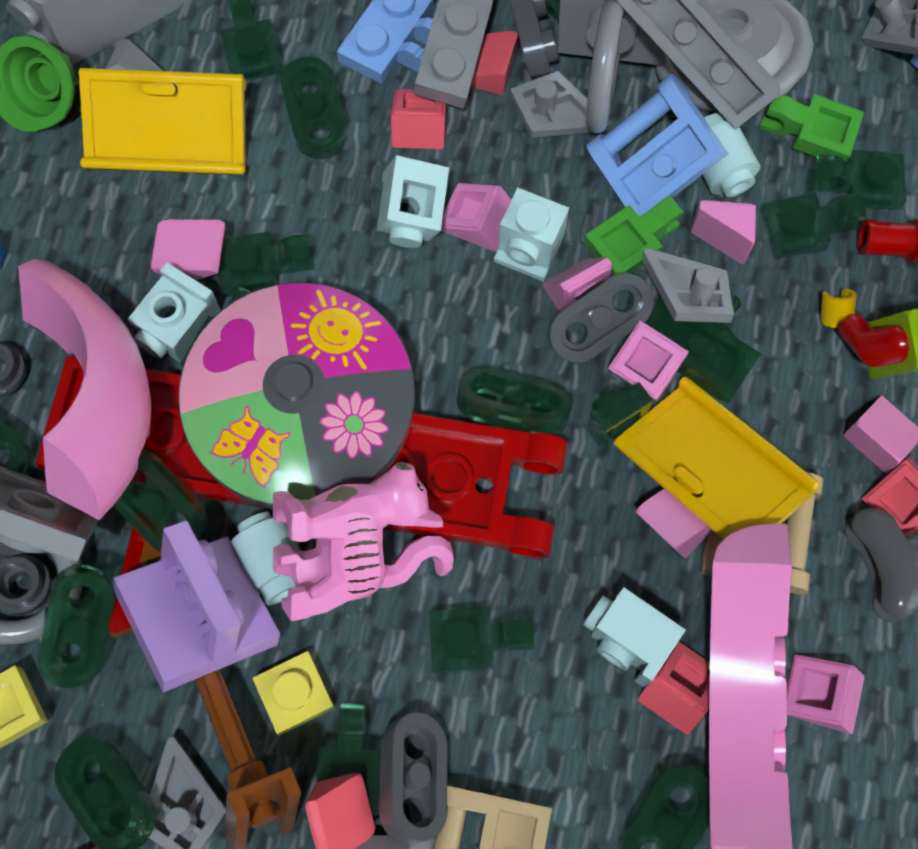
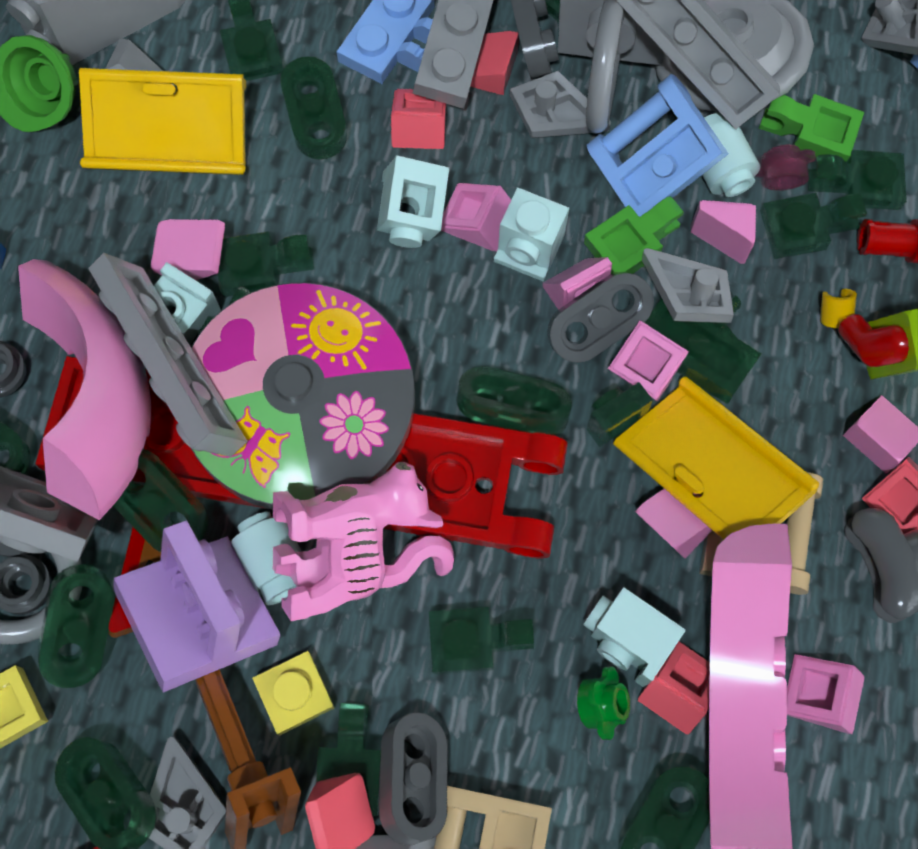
(172, 364): none -> light grey plate
(603, 703): none -> green plate
(785, 167): none -> clear pink plate

